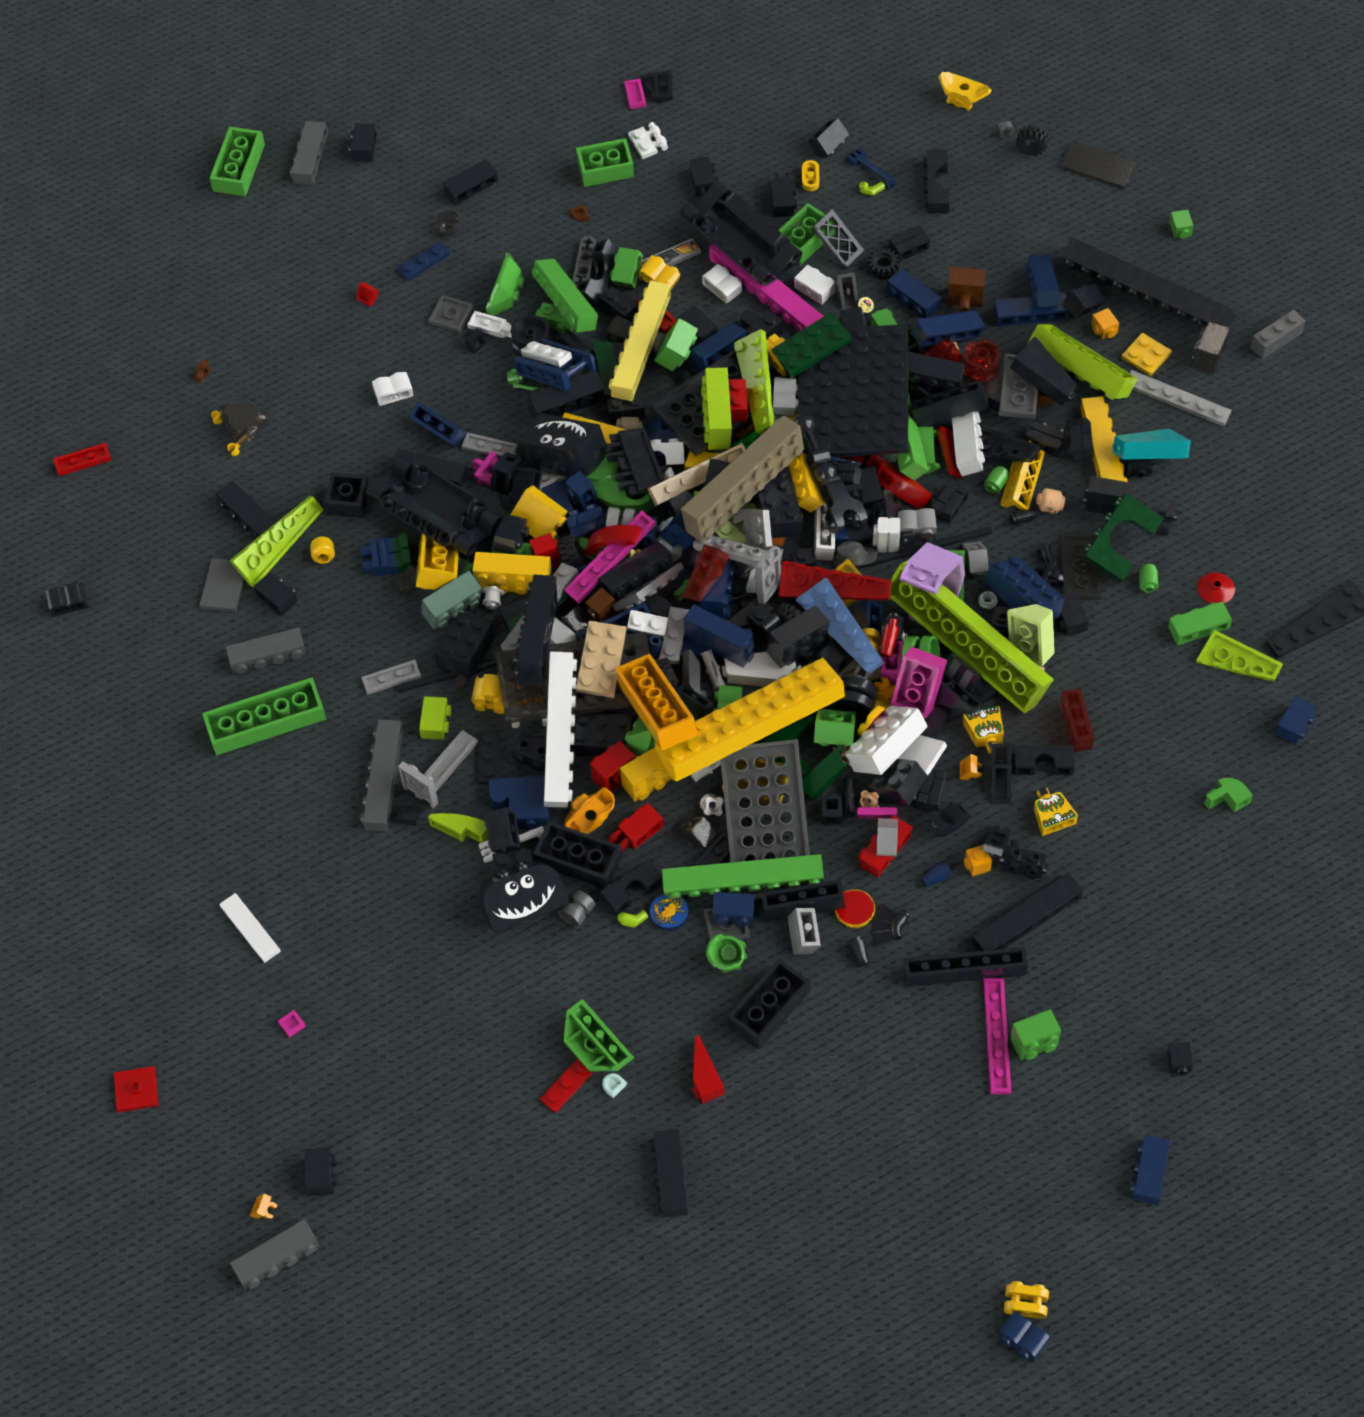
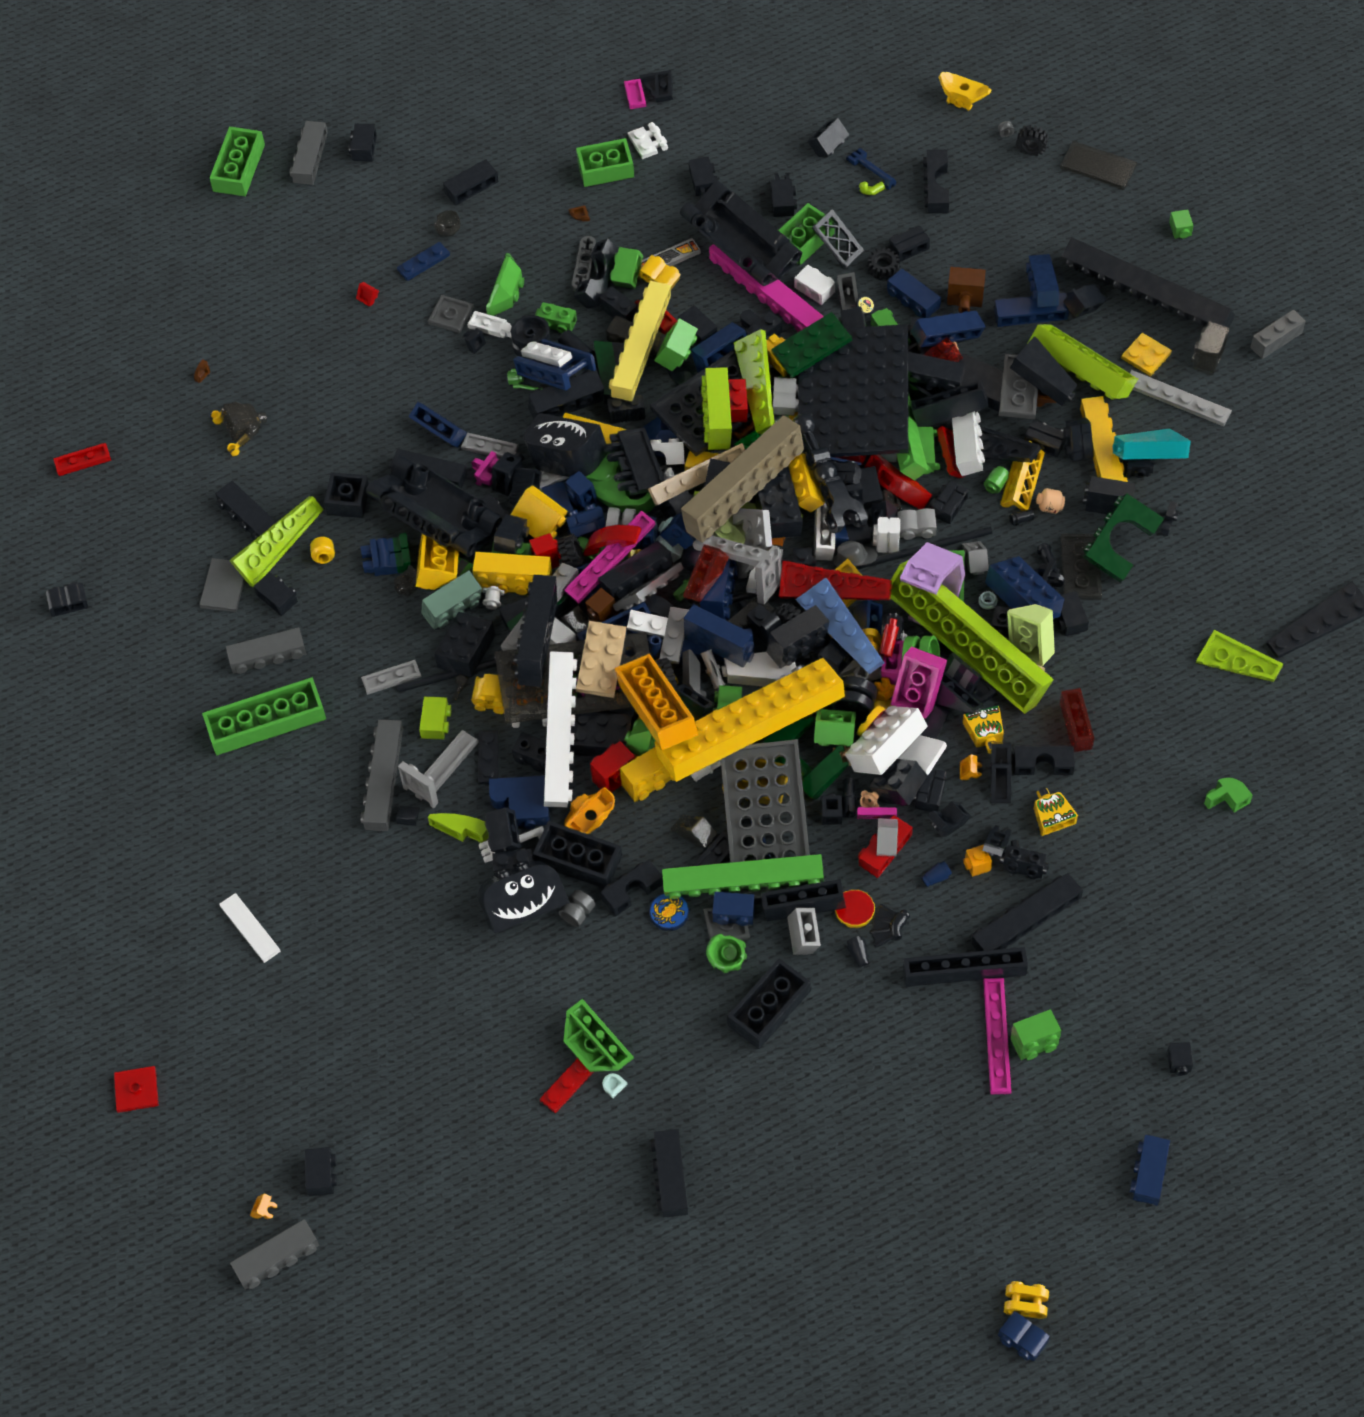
(291, 1023): dark pink tile -> none
(392, 388): white brick -> none
(565, 295): bright green brick -> none
(629, 423): dark tan brick -> none
(632, 920): lime arm -> none
(638, 827): red hinge -> none
(705, 1077): red slope -> none
(715, 807): white brick -> none
(722, 283): white brick -> none
(810, 176): yellow plate -> none
(910, 543): black hinge -> none
(981, 360): clear red brick -> none
(1105, 324): light orange brick -> none
(1148, 578): bright green brick -> none
(1199, 623): bright green brick -> none
(1214, 594): red dish -> none
(1296, 719): dark blue brick -> none

